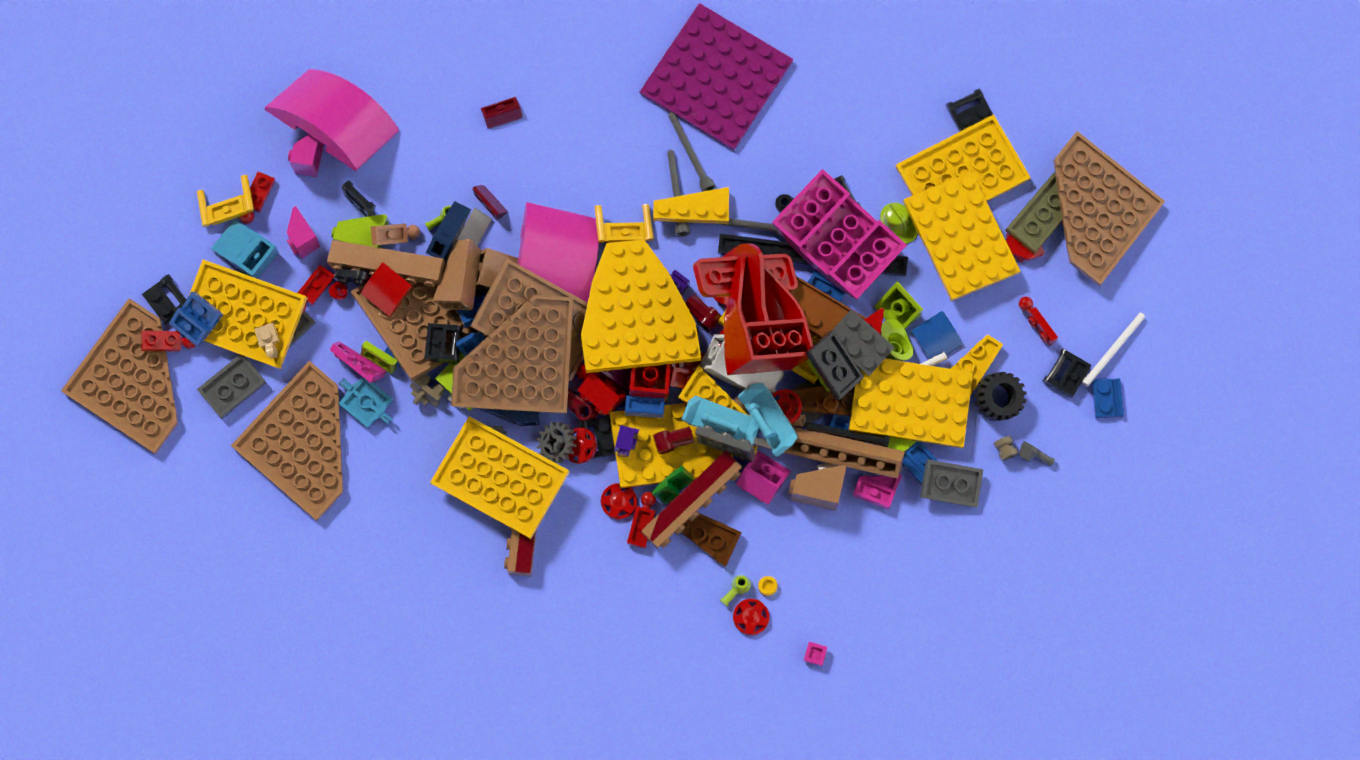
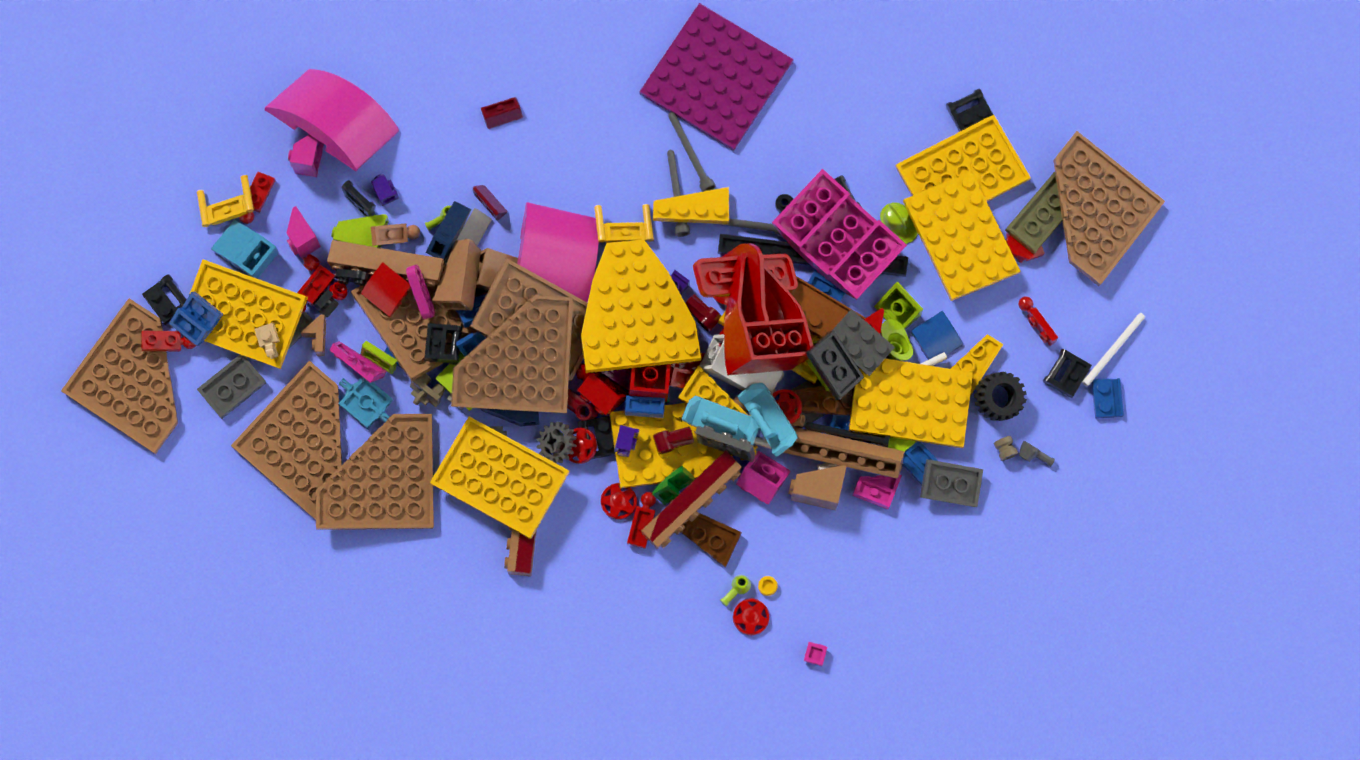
(311, 262): none -> red plate
(317, 330): none -> medium nougat slope
(326, 303): none -> black bracket
(383, 480): none -> medium nougat plate
(384, 189): none -> dark purple brick
(420, 291): none -> dark pink beam

